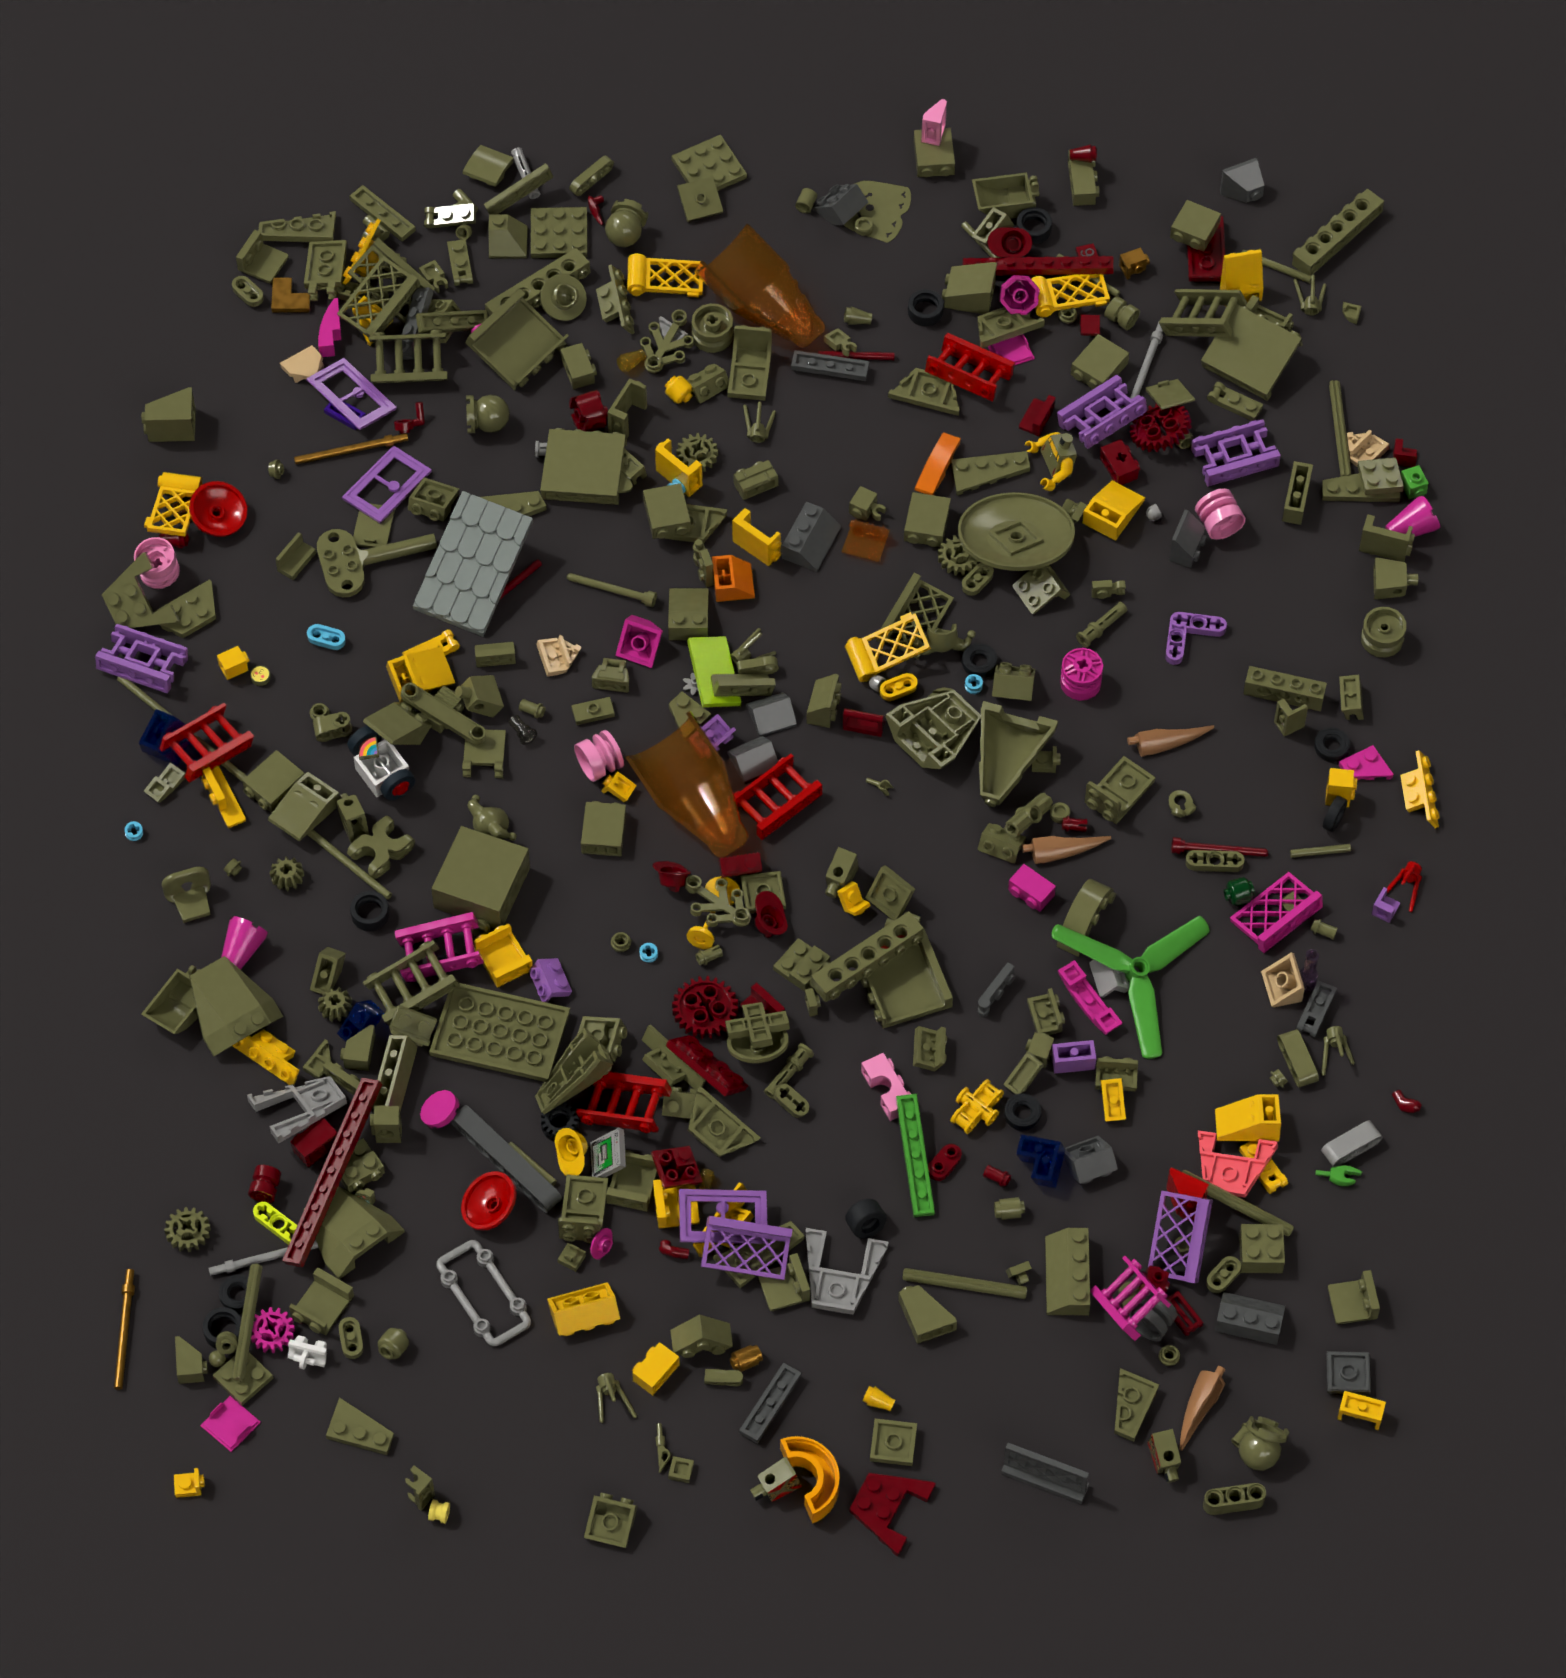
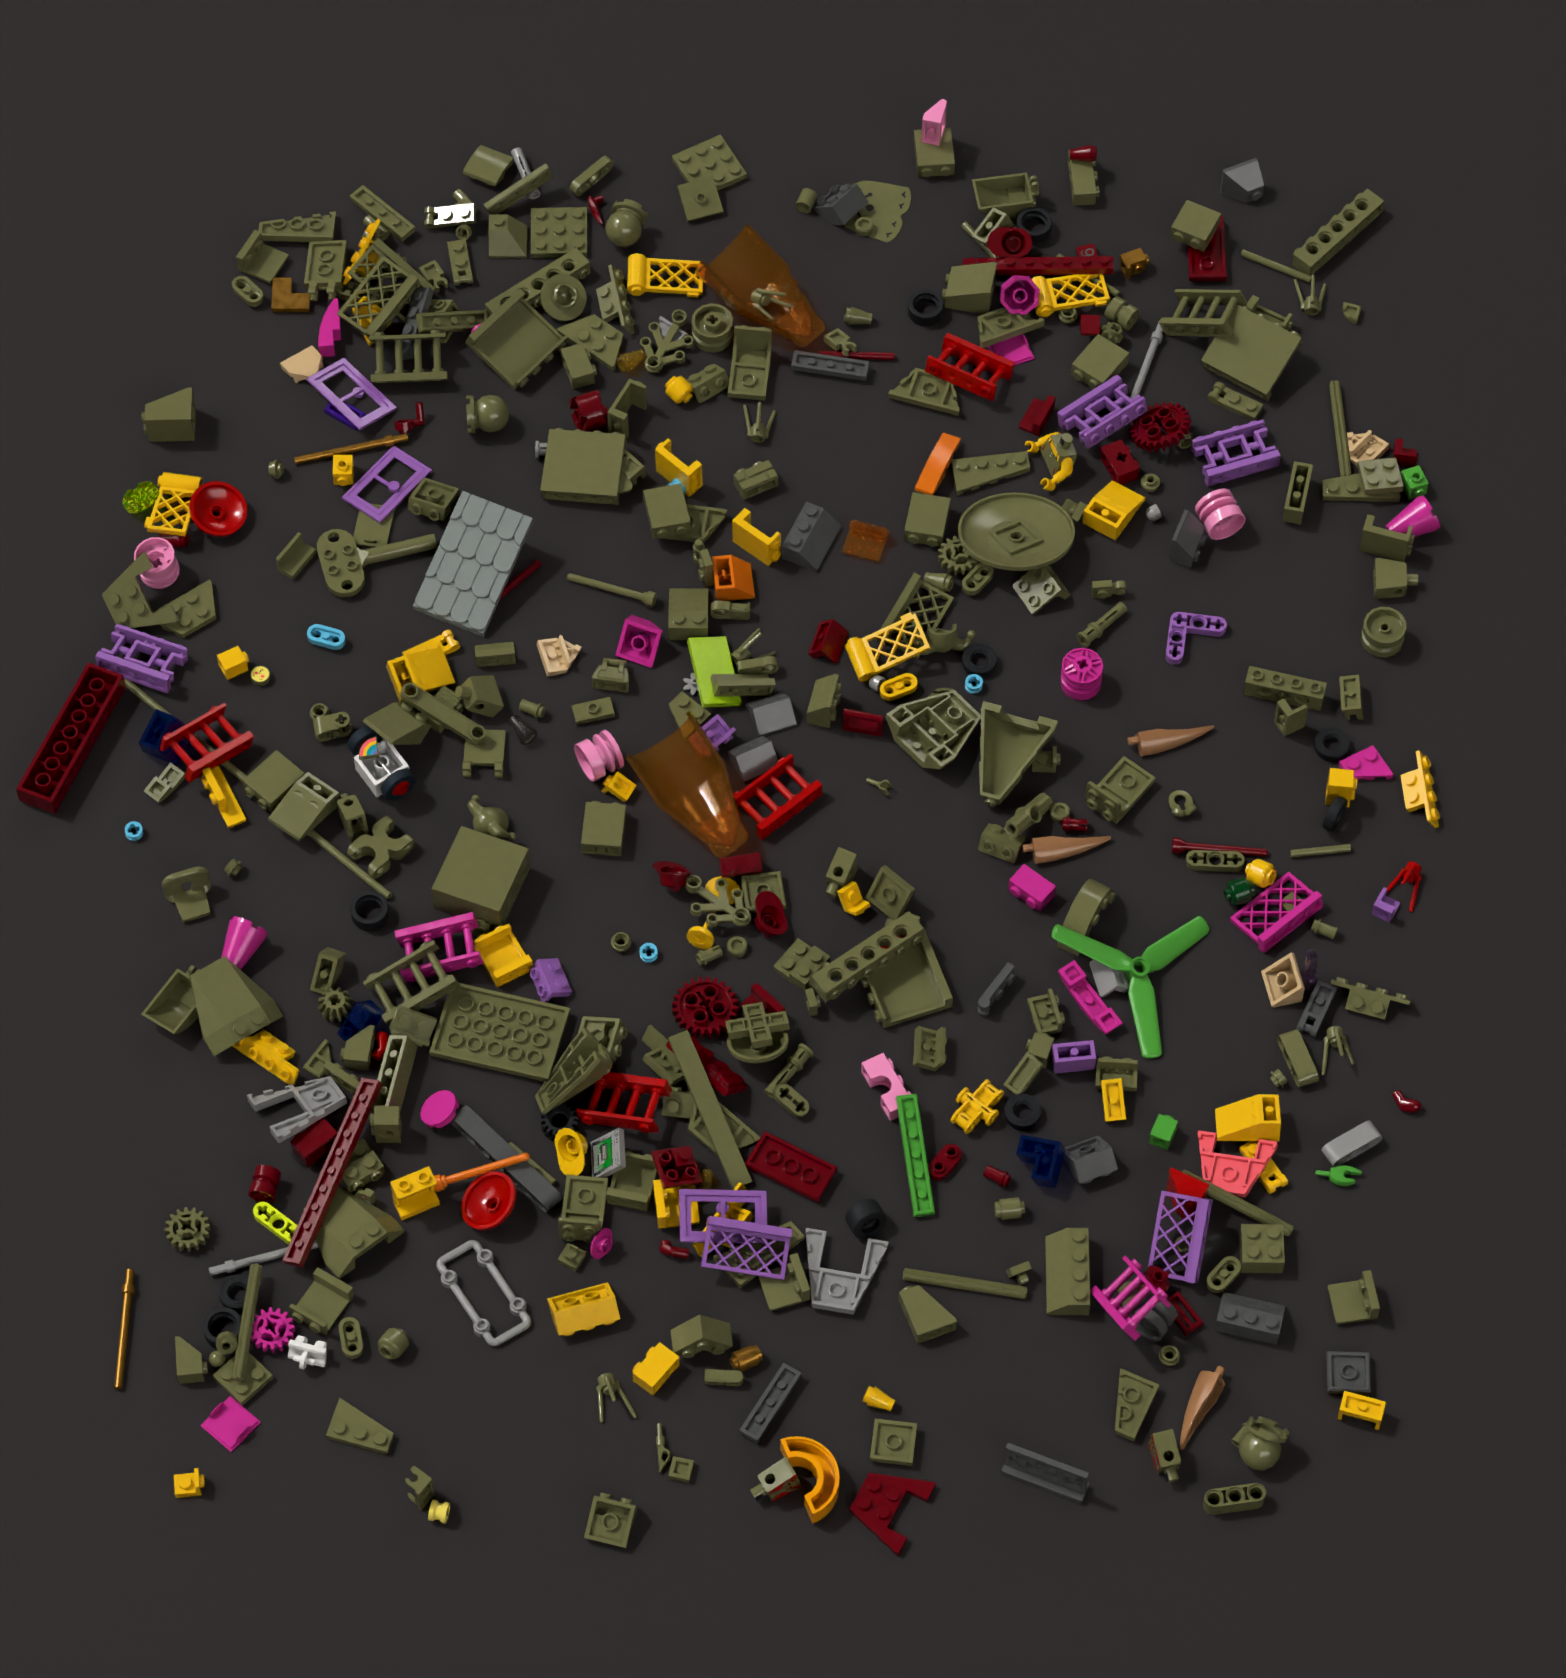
(71, 738): none -> dark red brick
(141, 497): none -> clear neon green tile
(280, 876): olive gear -> none
(343, 470): none -> yellow brick
(382, 1039): none -> red arm
(414, 1193): none -> yellow panel
(443, 1181): none -> orange piece
(525, 503): olive wing -> none
(596, 336): none -> olive wing
(696, 449): olive gear -> none
(709, 1109): none -> olive tile
(727, 610): none -> olive piece
(737, 946): none -> olive tile
(761, 298): none -> olive plant
(791, 1167): none -> dark red piece
(828, 640): none -> dark red panel
(864, 504): olive brick -> none
(941, 581): none -> olive cone
(1013, 681): olive slope -> none
(1112, 332): none -> olive gear
(1147, 486): none -> olive plate
(1163, 1131): none -> bright green brick
(1169, 394): olive container -> none
(1244, 273): yellow slope -> none
(1261, 873): none -> yellow head
(1367, 1000): none -> olive bracket

